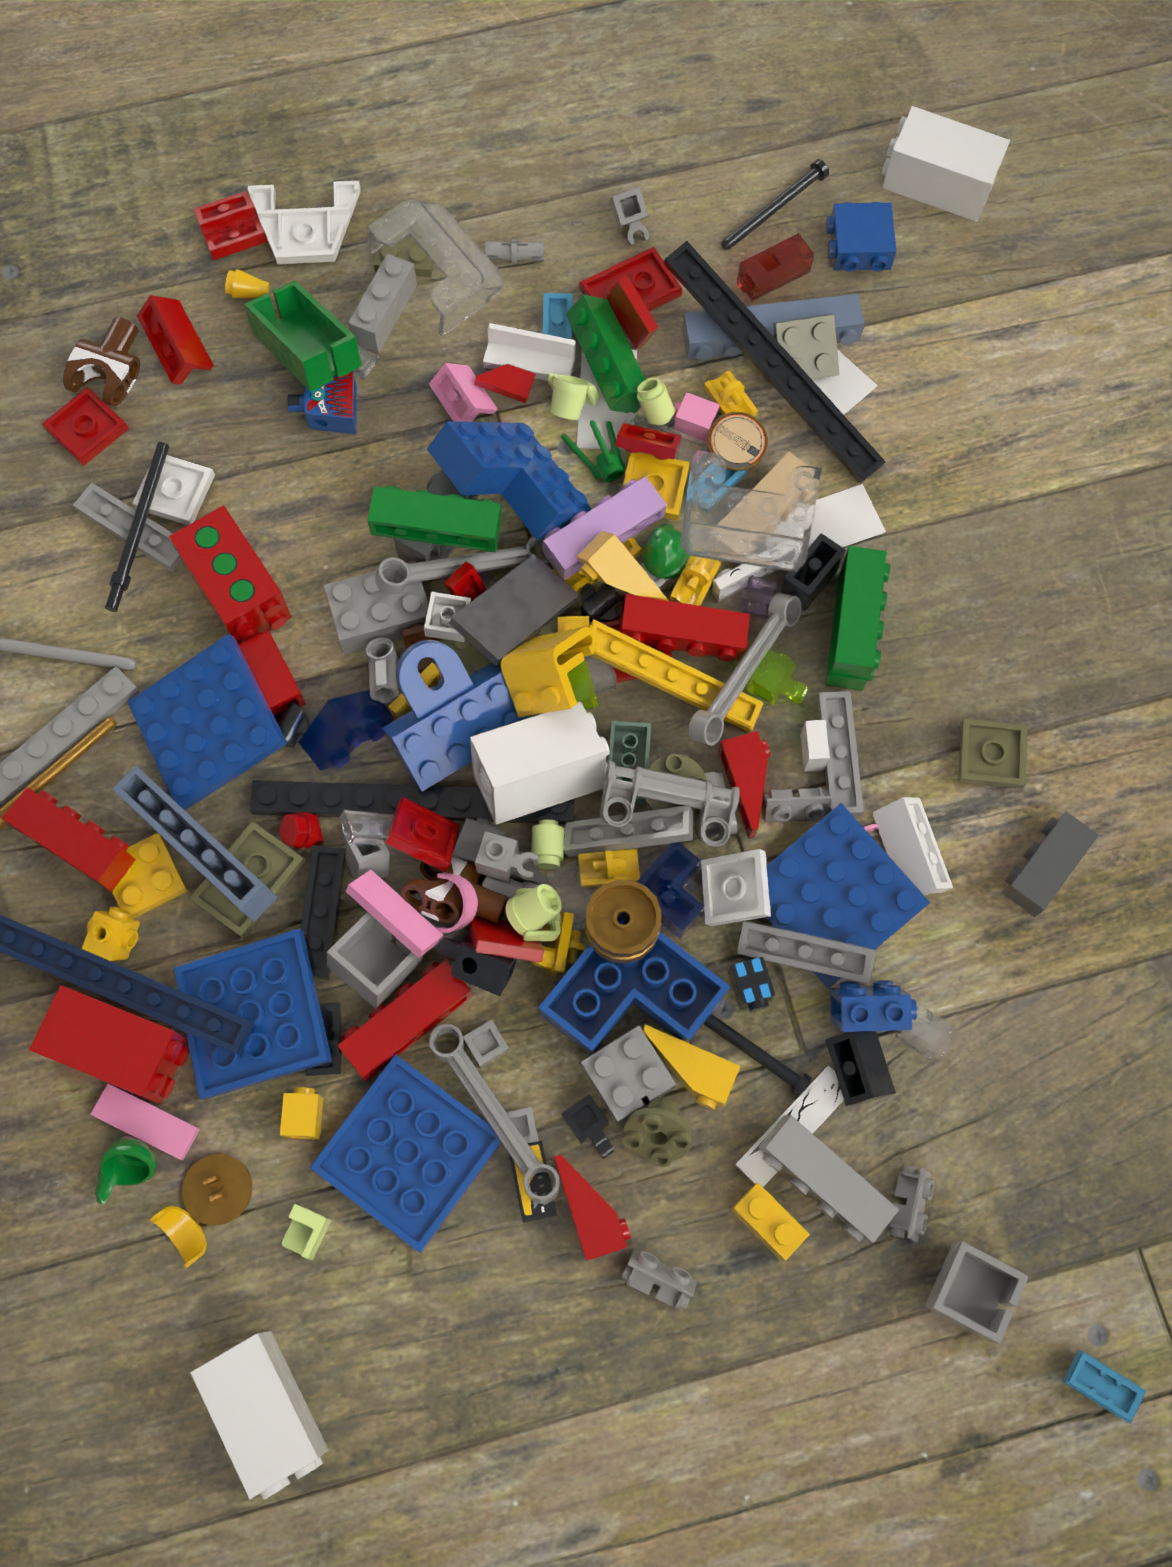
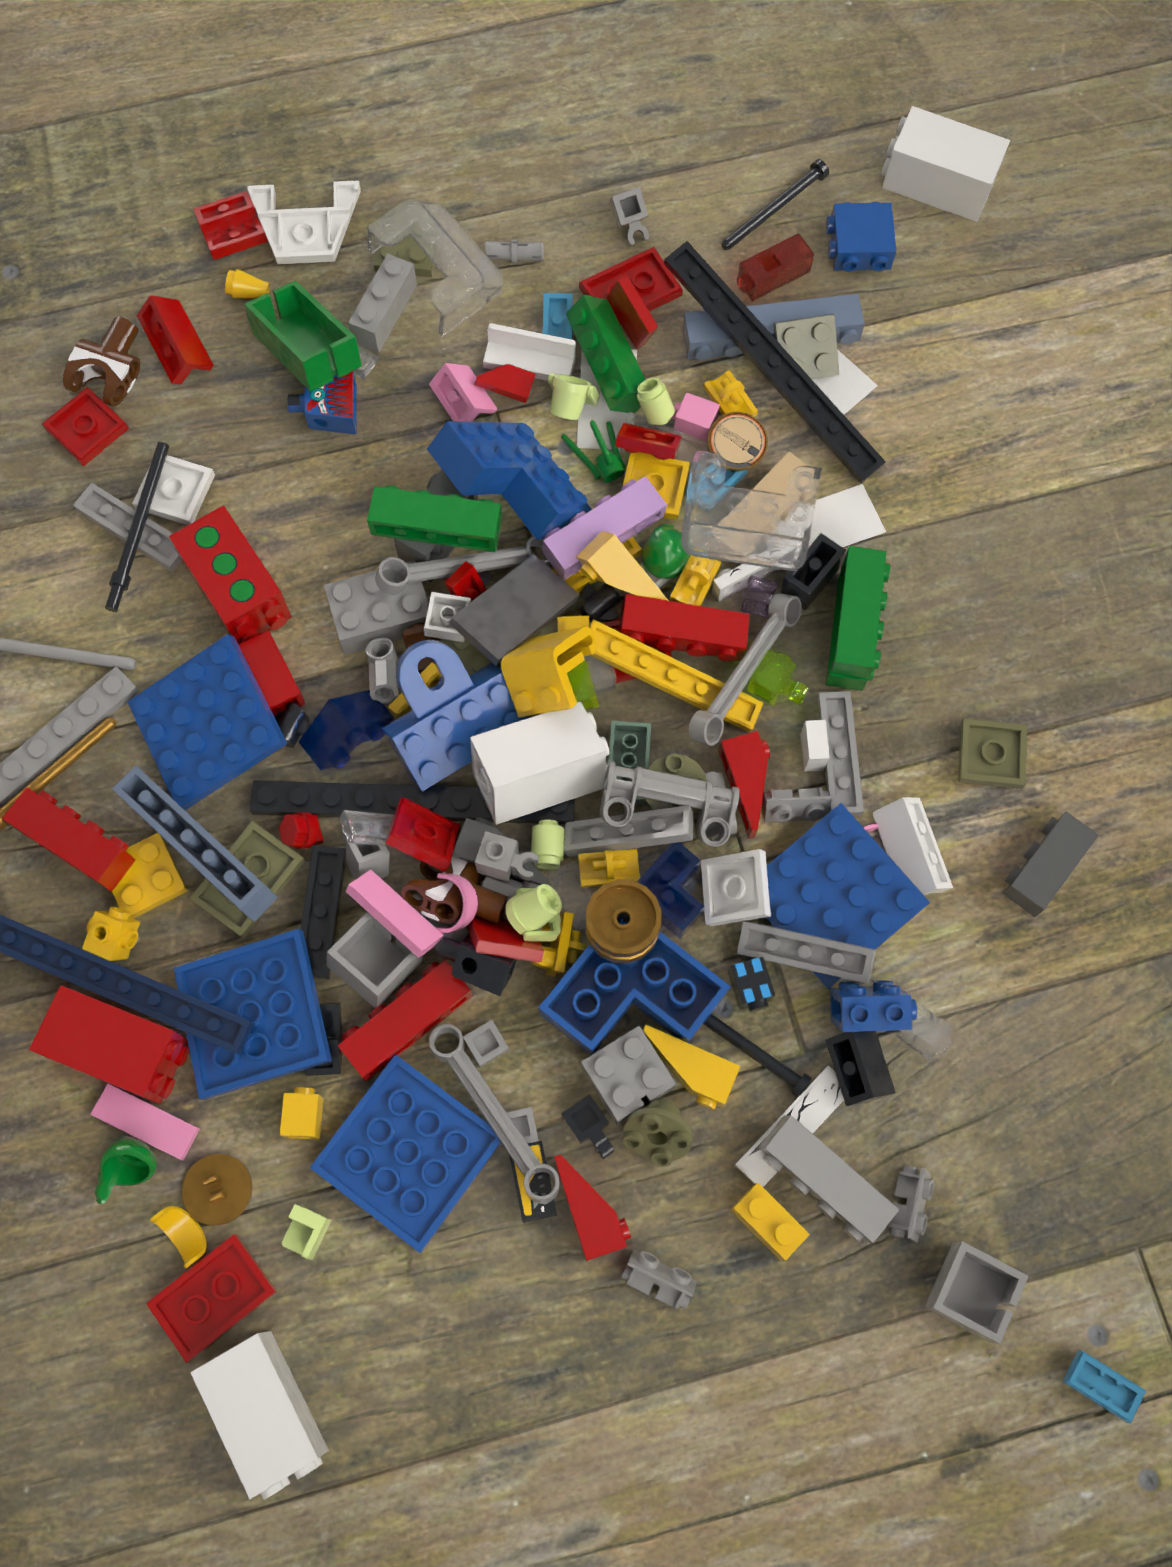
(211, 1298): none -> red plate

